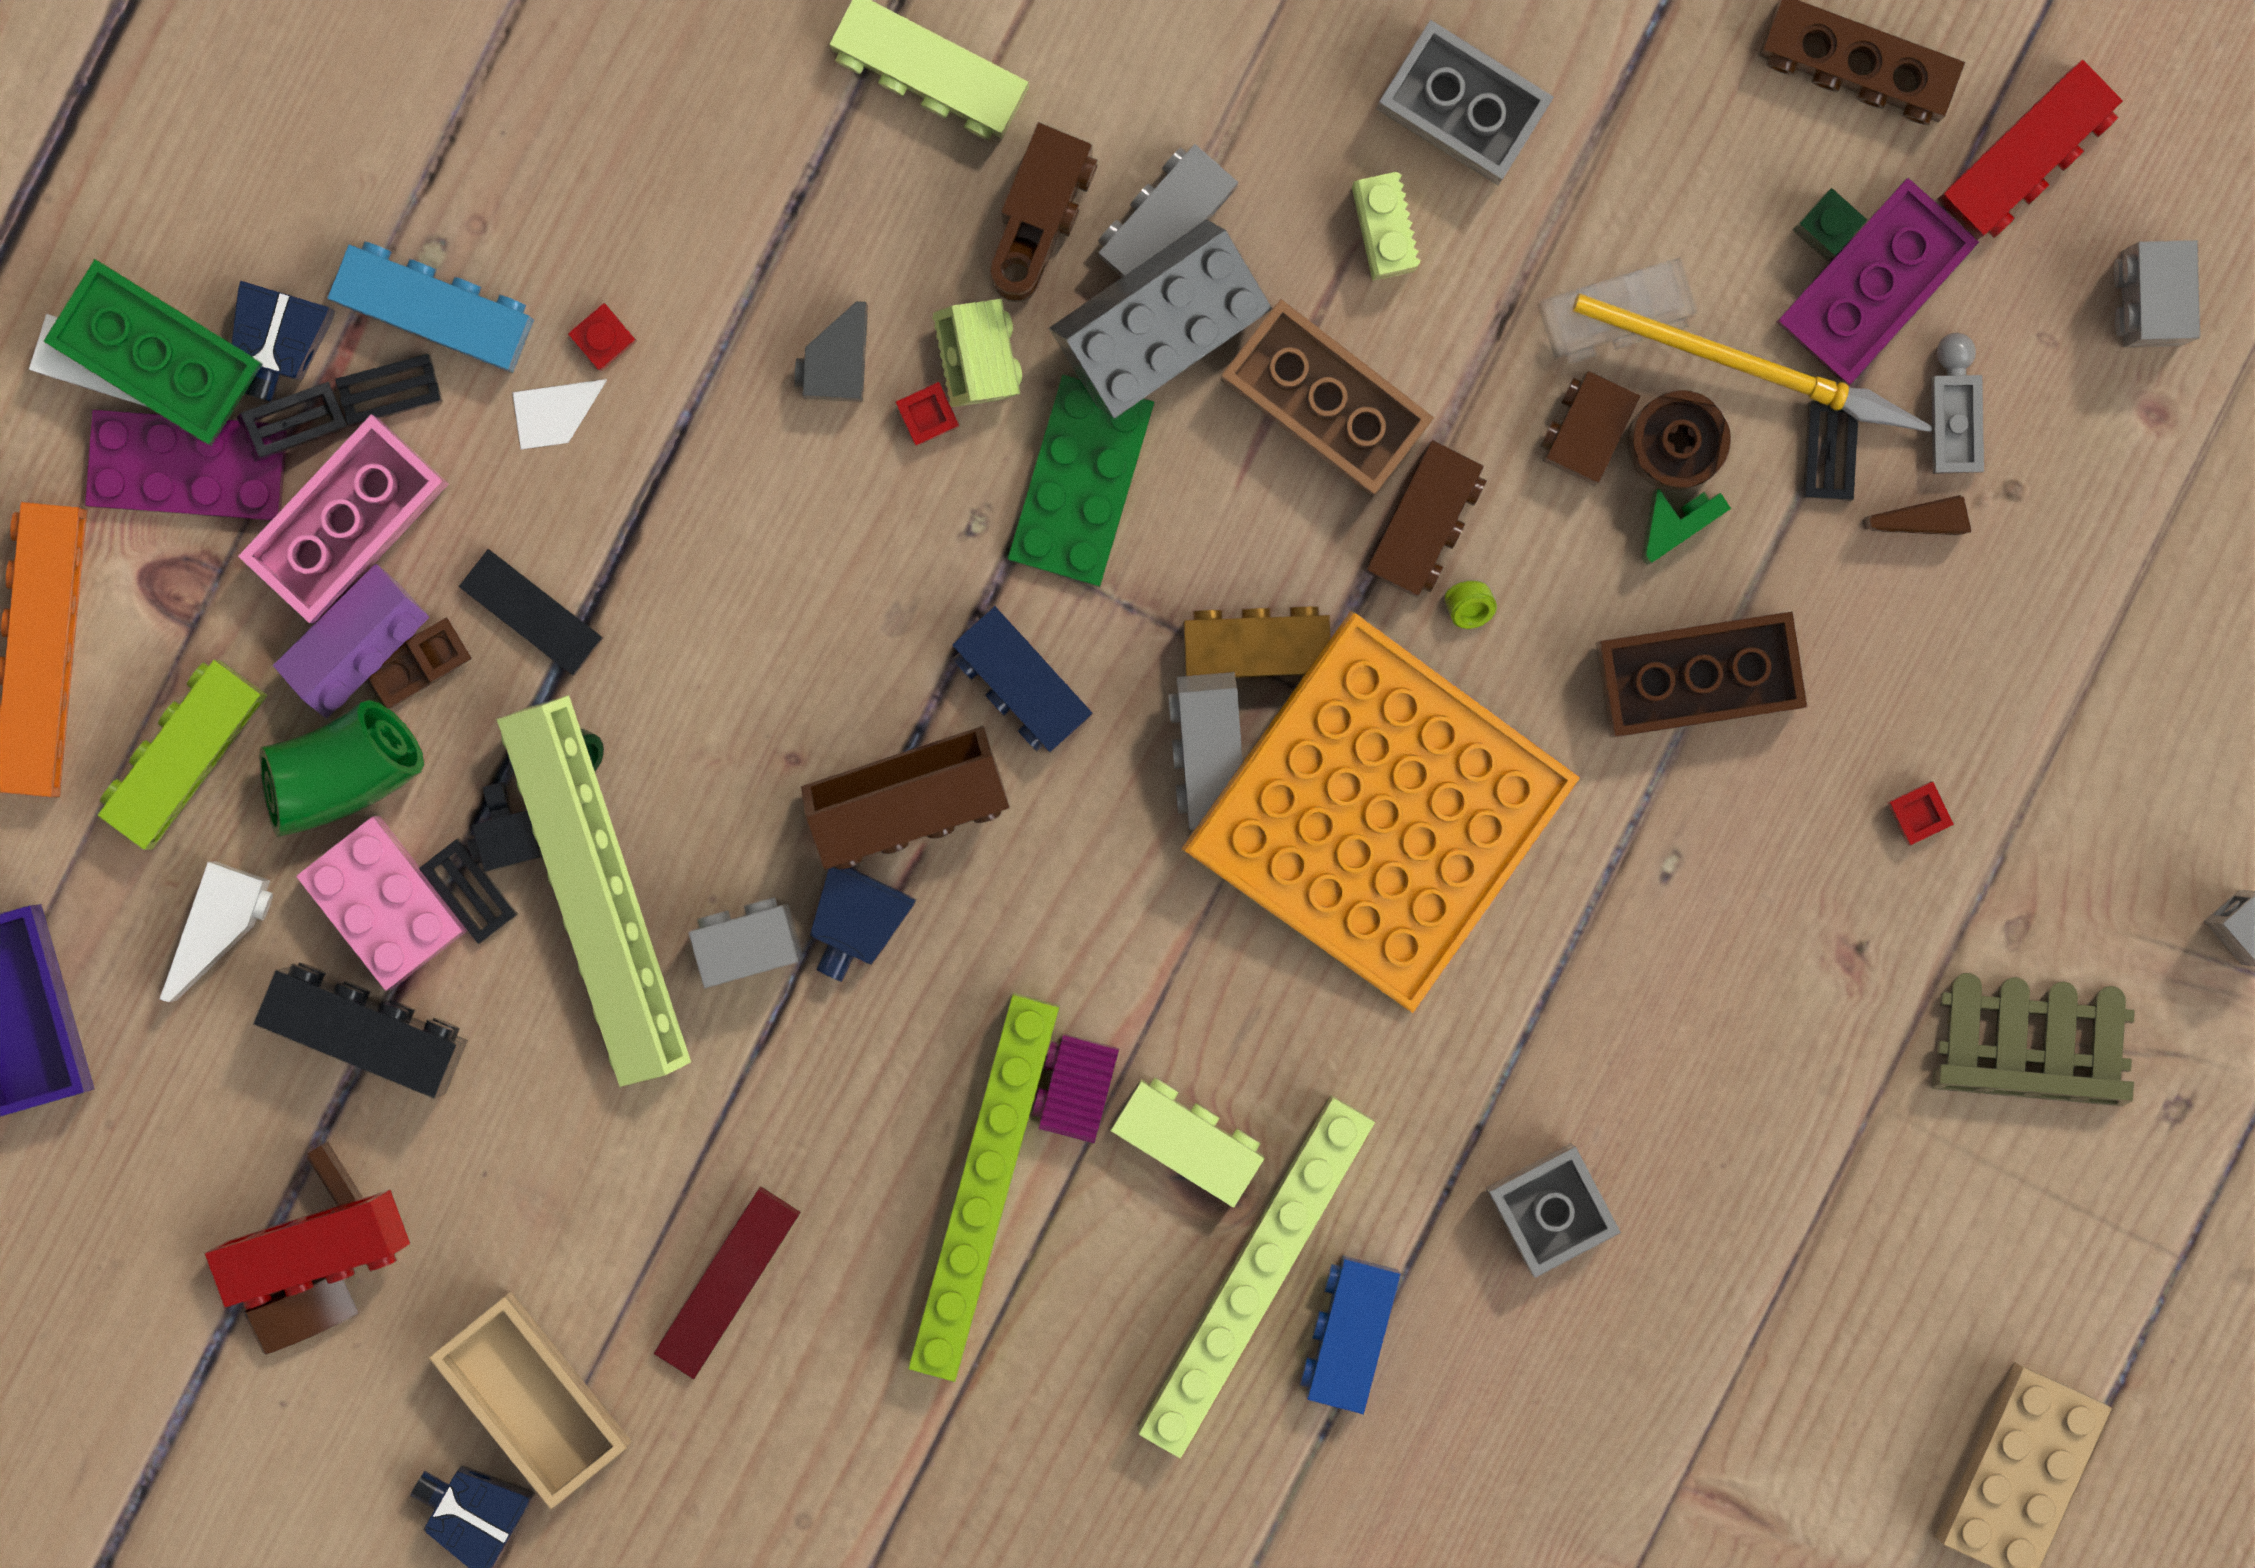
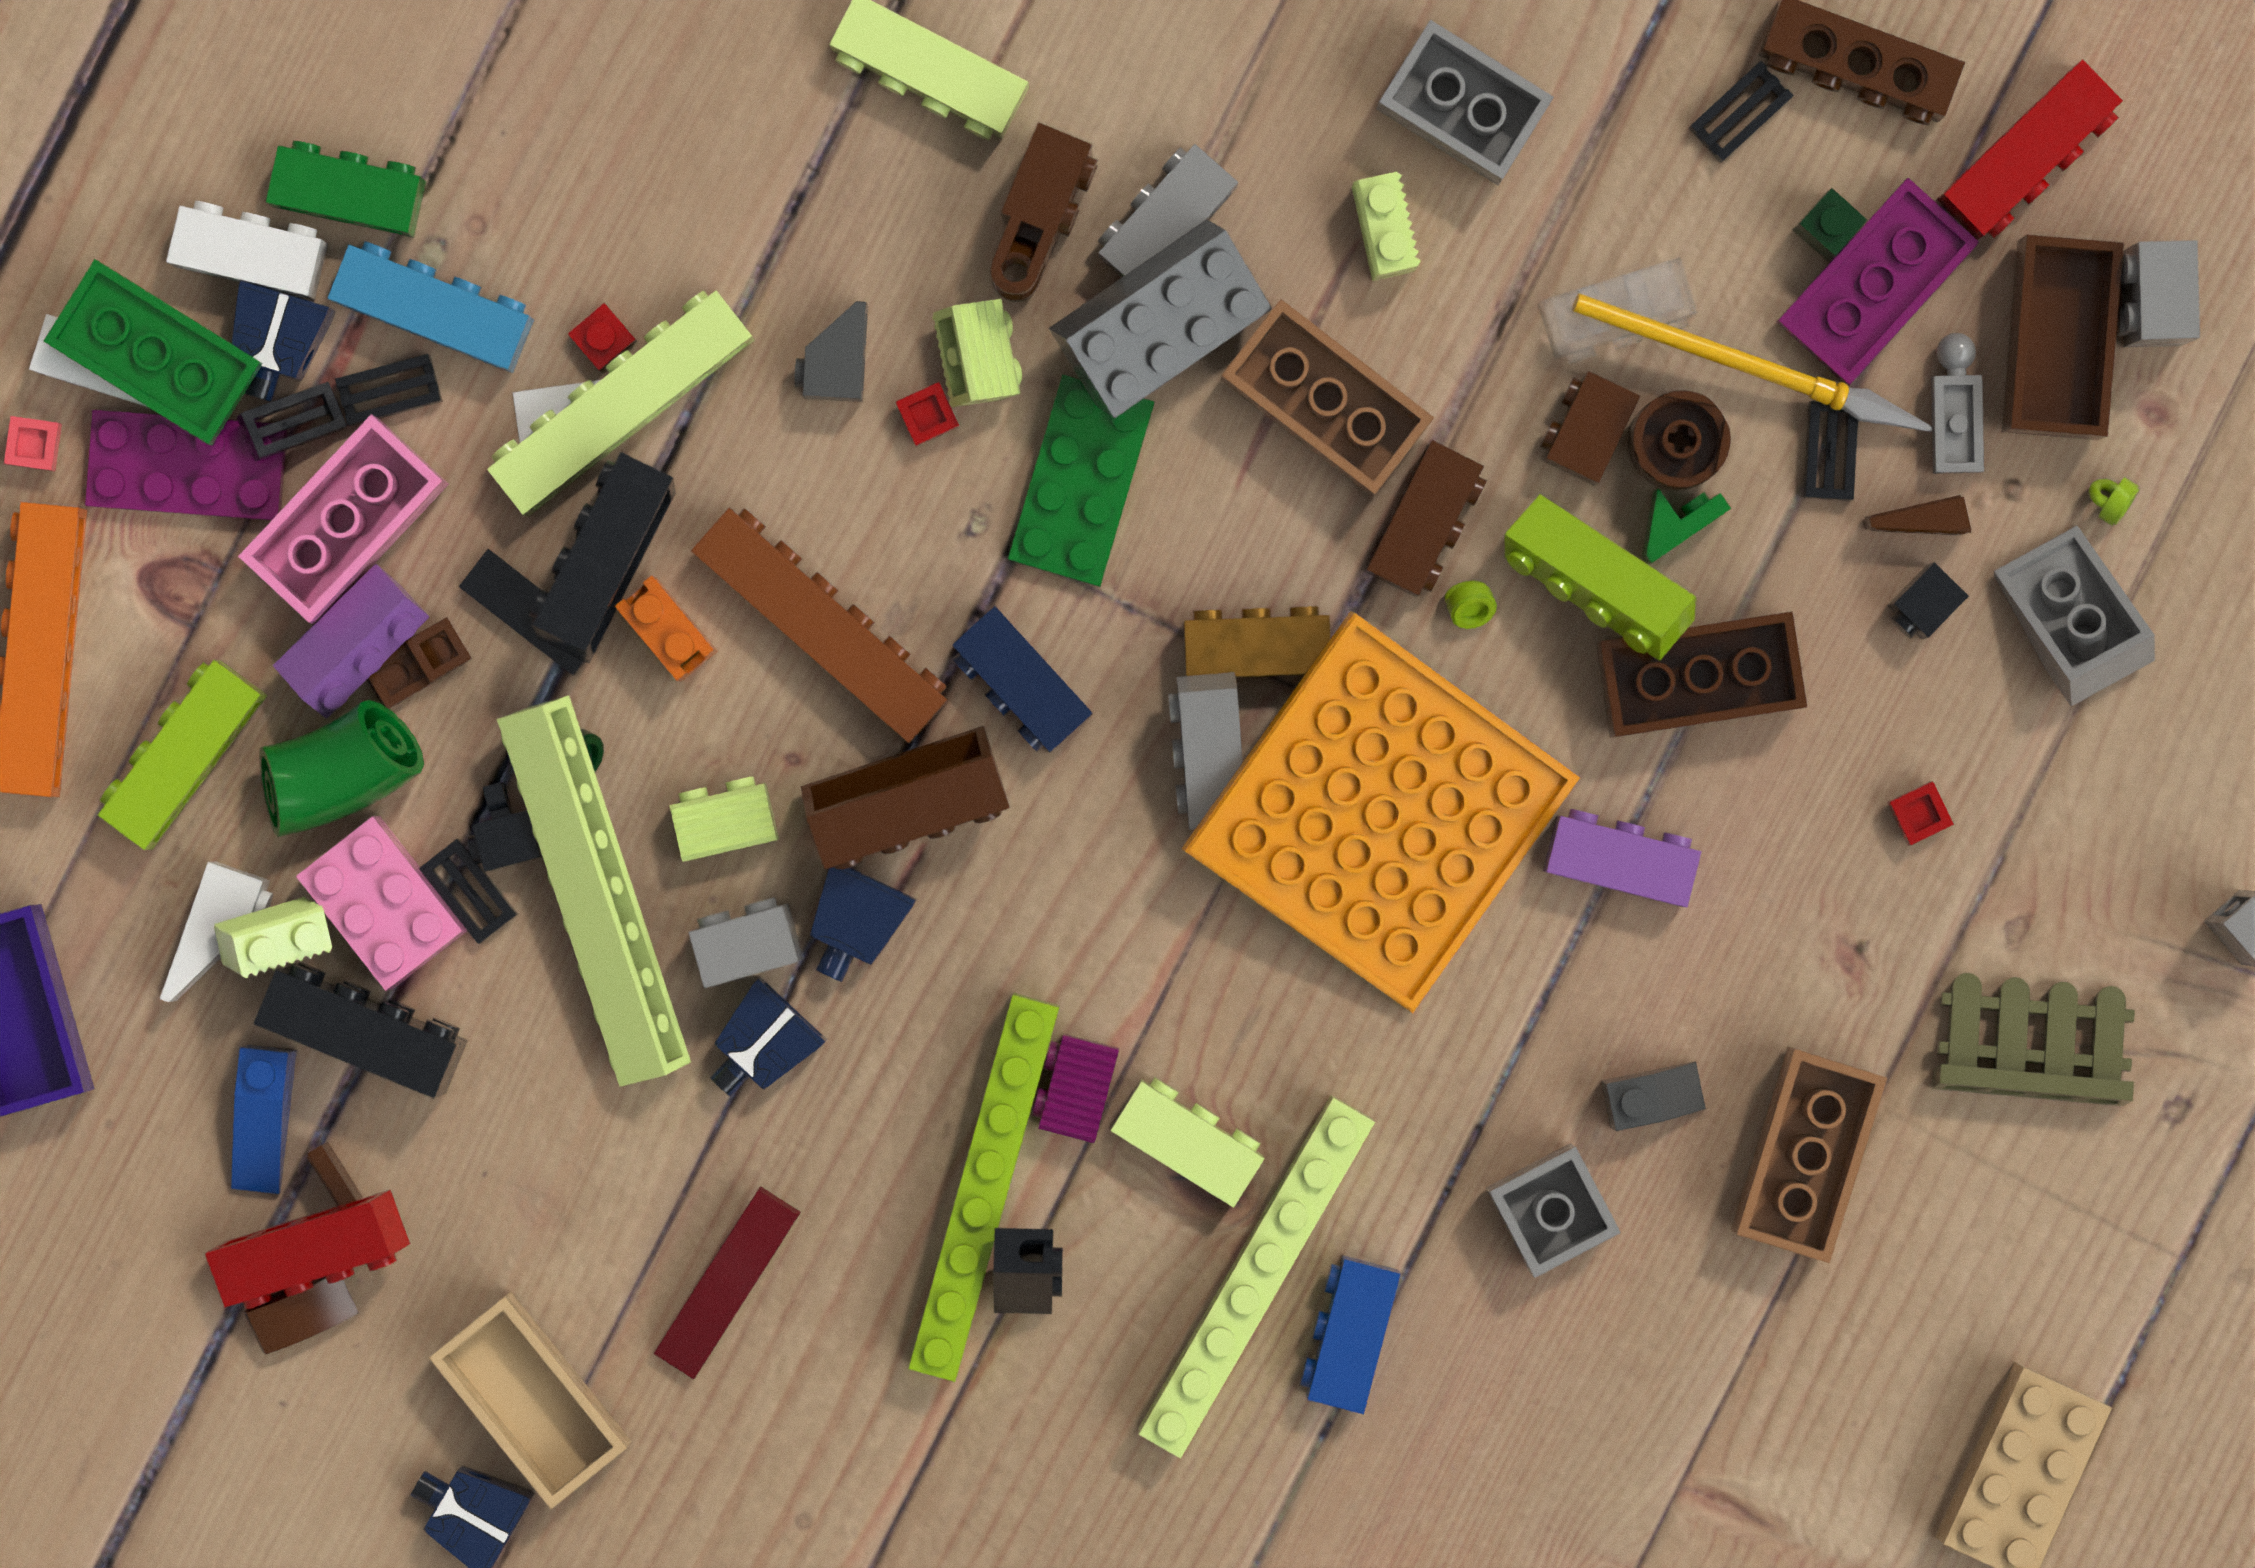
(32, 443): none -> coral plate
(247, 250): none -> white brick
(261, 1117): none -> blue slope
(273, 936): none -> yellowish green brick
(346, 189): none -> green brick
(604, 557): none -> black piece
(620, 403): none -> yellowish green brick
(666, 628): none -> orange brick
(723, 820): none -> yellowish green brick
(763, 1040): none -> dark blue torso
(820, 625): none -> dark orange brick
(1026, 1271): none -> black brick
(1599, 578): none -> lime brick
(1622, 858): none -> medium lavender brick
(1653, 1096): none -> dark grey slope
(1771, 83): none -> black tile
(1808, 1154): none -> medium nougat brick
(1926, 602): none -> black brick
(2062, 337): none -> reddish brown piece
(2076, 616): none -> light grey slope
(2118, 503): none -> lime tile

